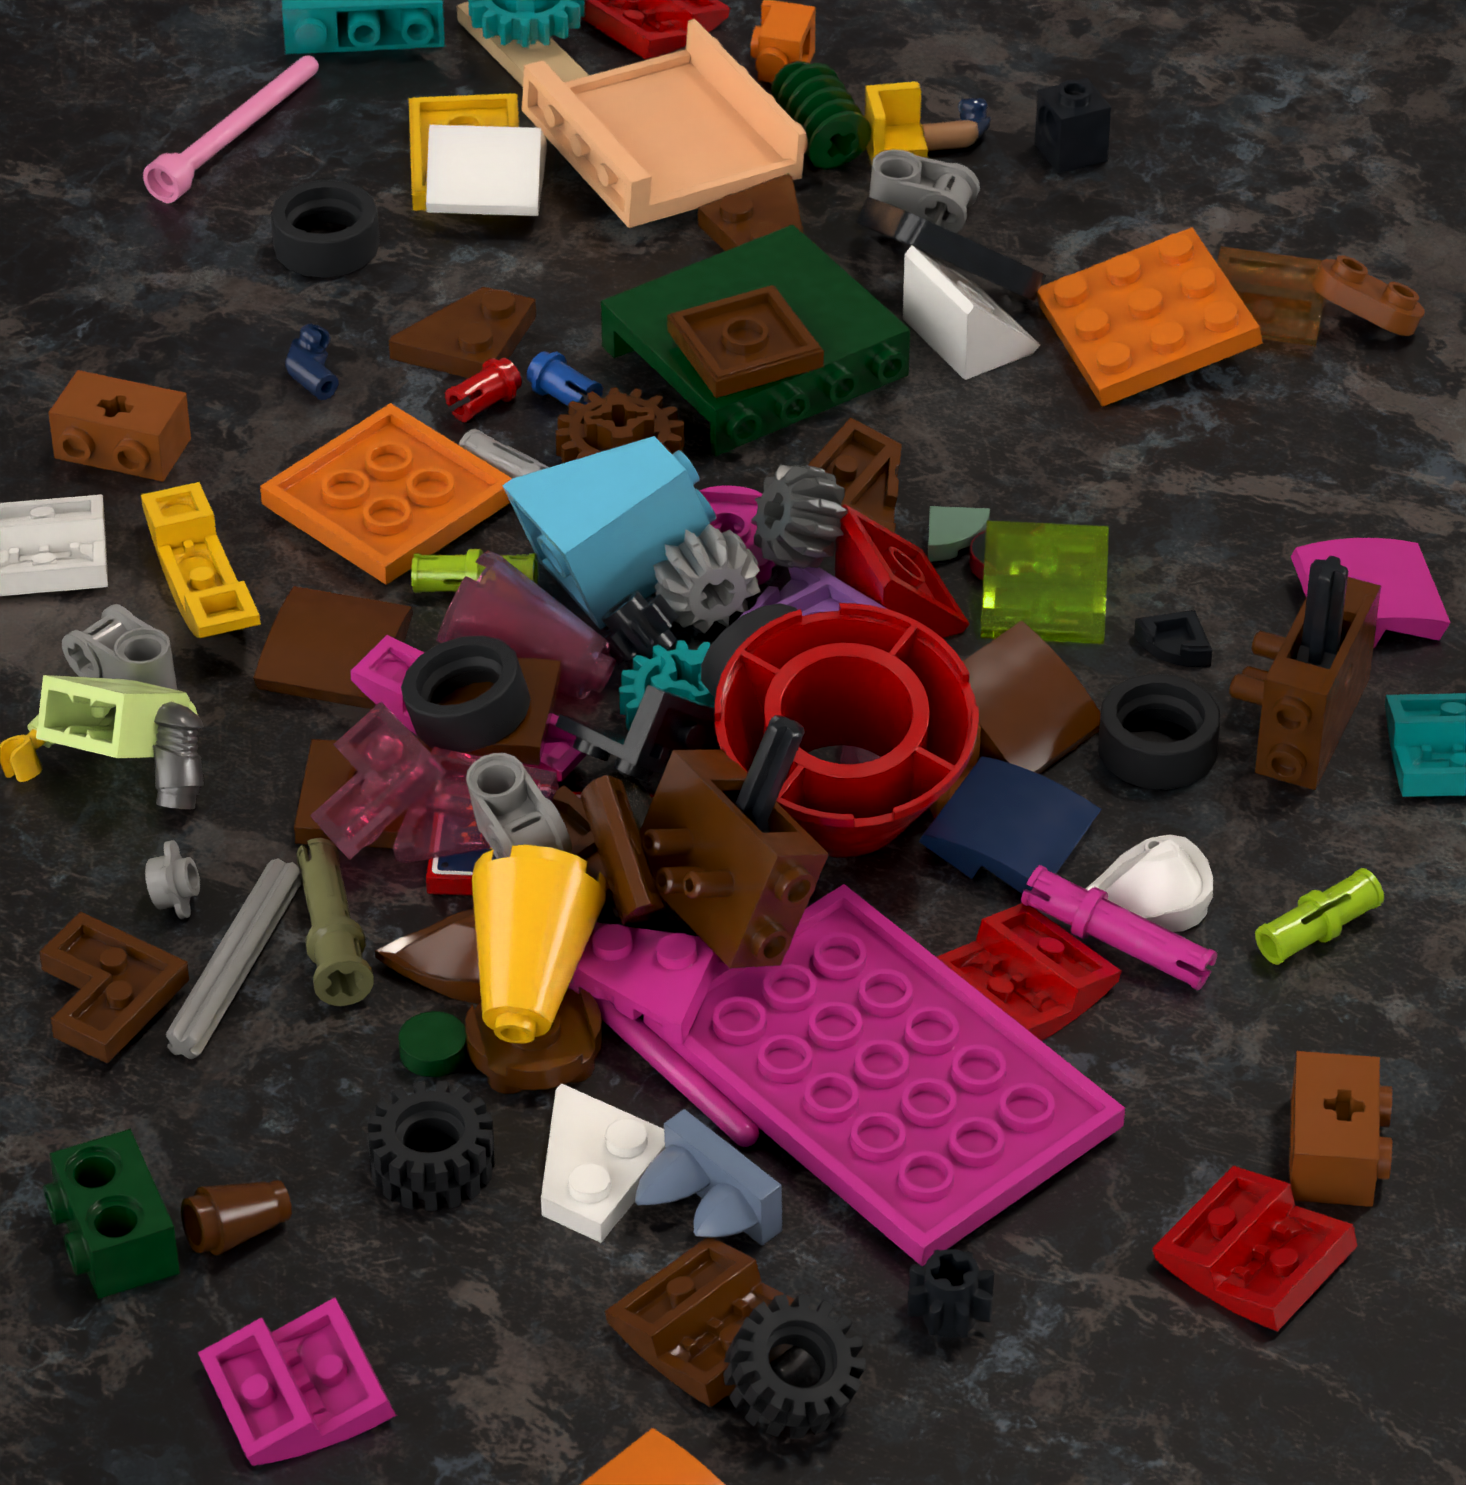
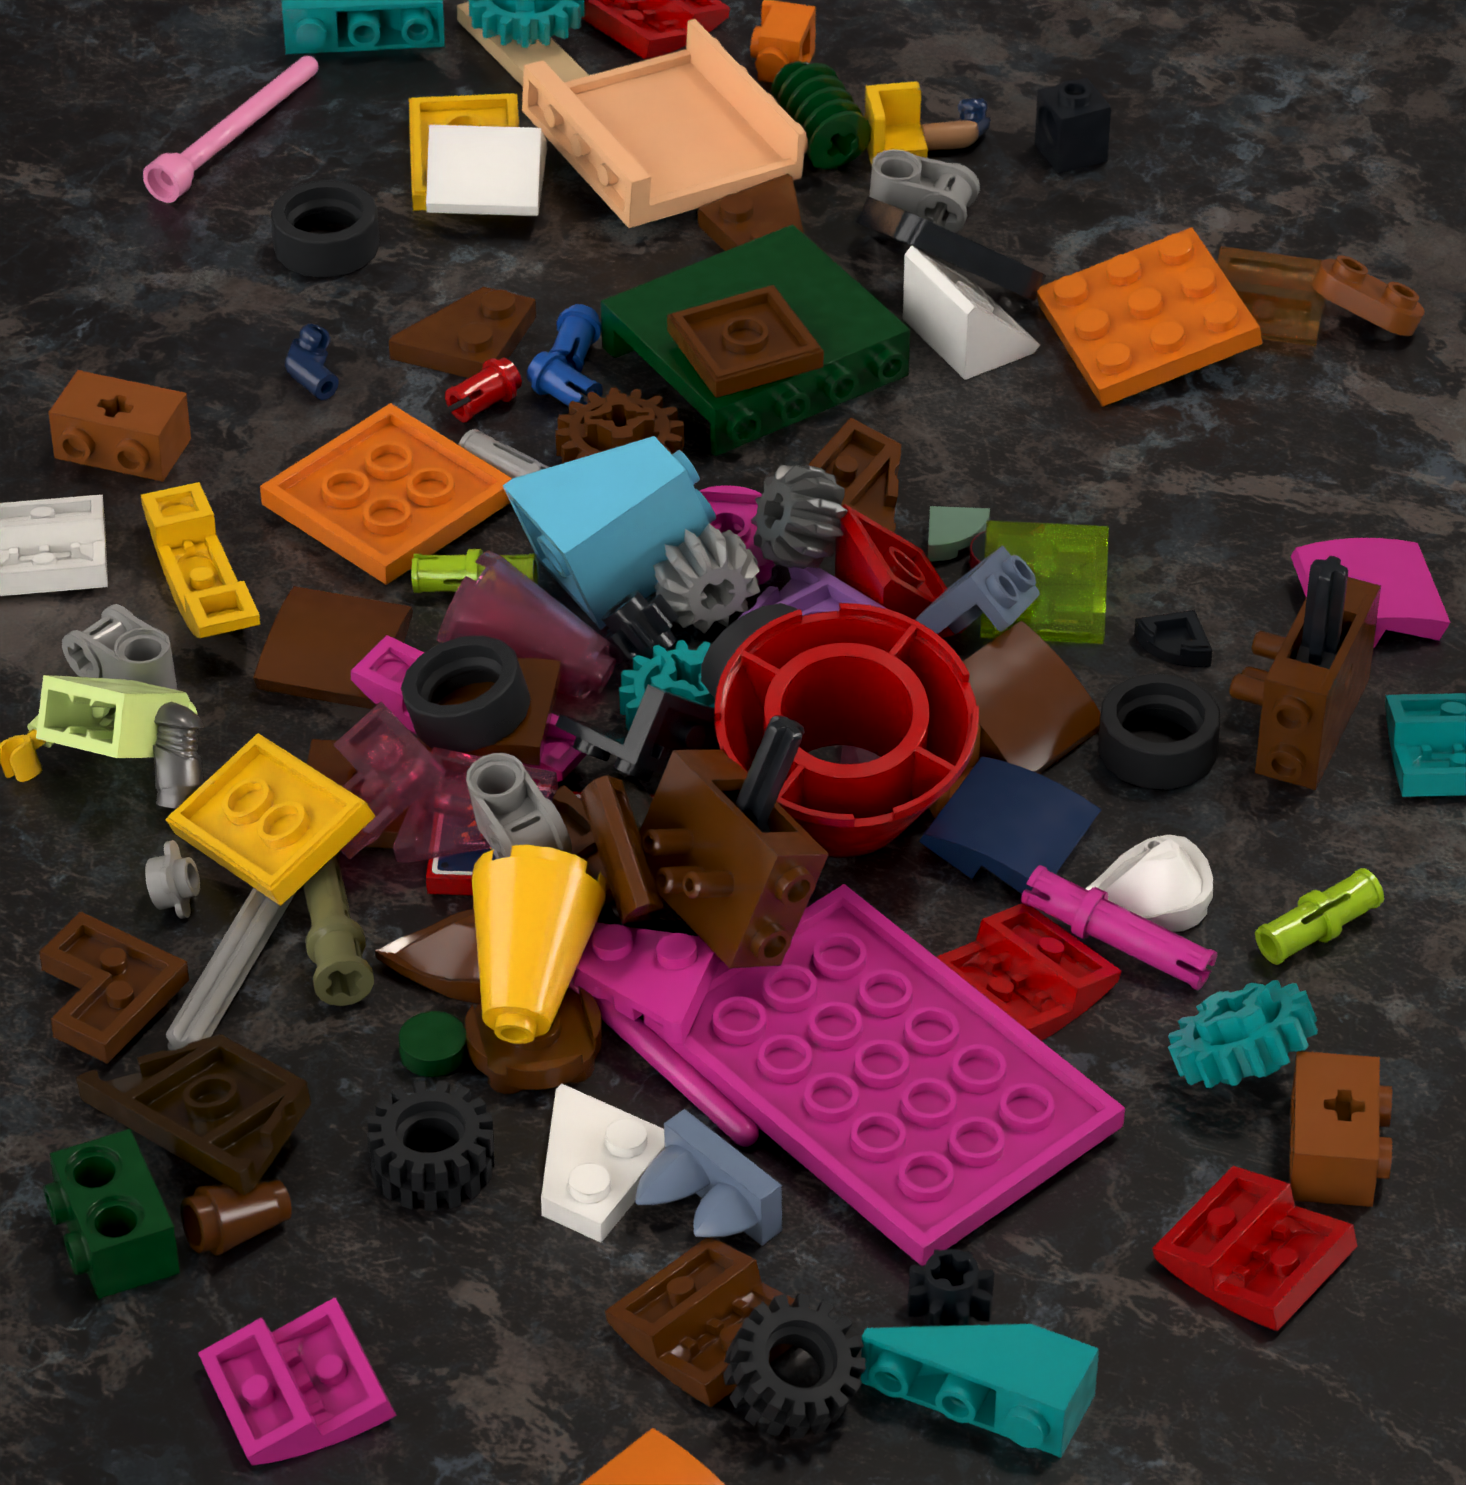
(207, 1106): none -> dark brown wing
(270, 818): none -> yellow tile
(577, 330): none -> blue pin
(992, 1376): none -> teal slope
(997, 586): none -> sand blue bracket
(1242, 1033): none -> teal gear

